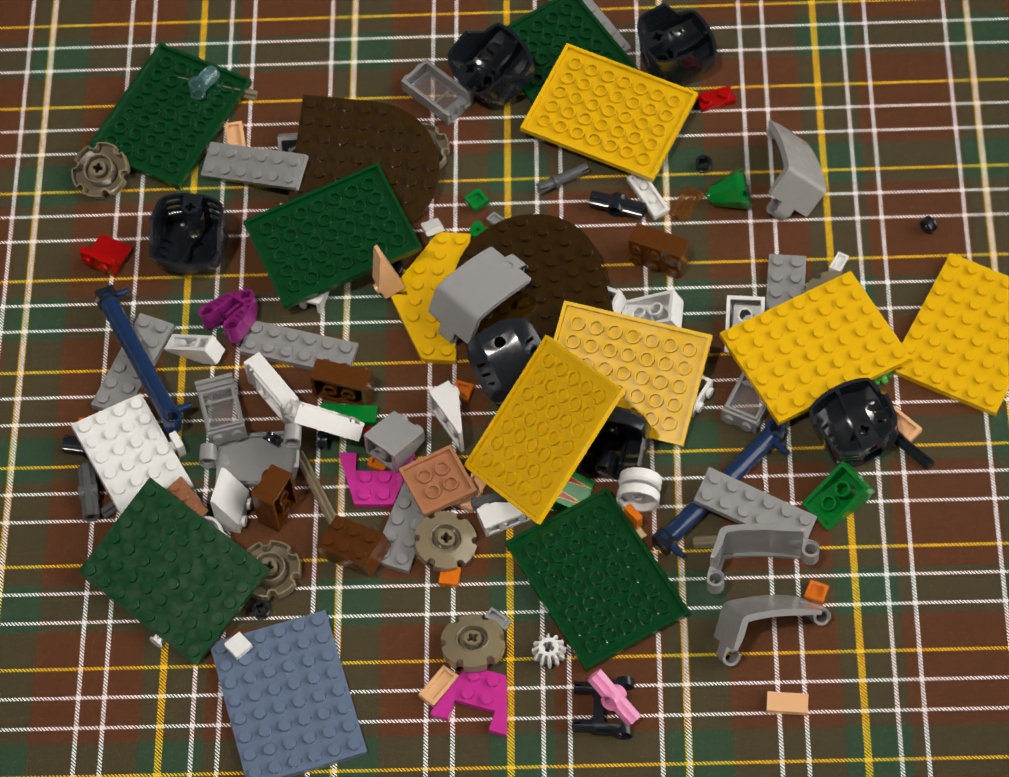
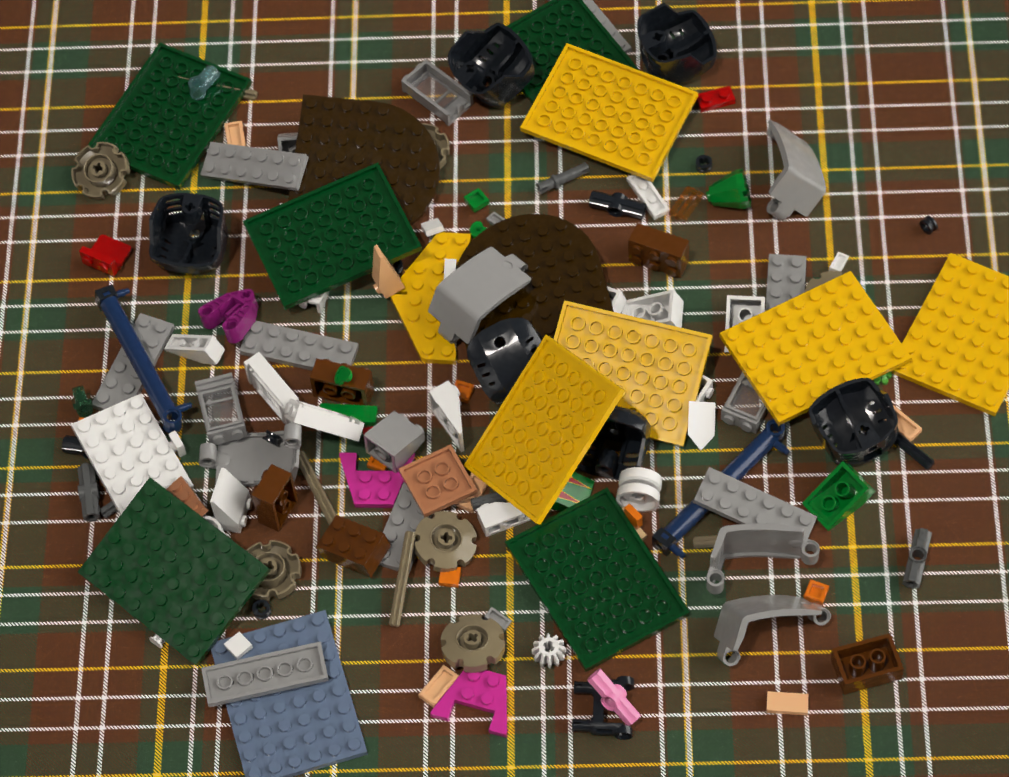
(82, 402): none -> clear green hips
(264, 674): none -> light grey plate
(322, 440): black bush -> none
(343, 375): none -> green piece
(402, 579): none -> dark tan axle
(449, 267): none -> white piece
(701, 422): none -> white sticker
(867, 663): none -> reddish brown brick
(914, 567): none -> dark grey piece

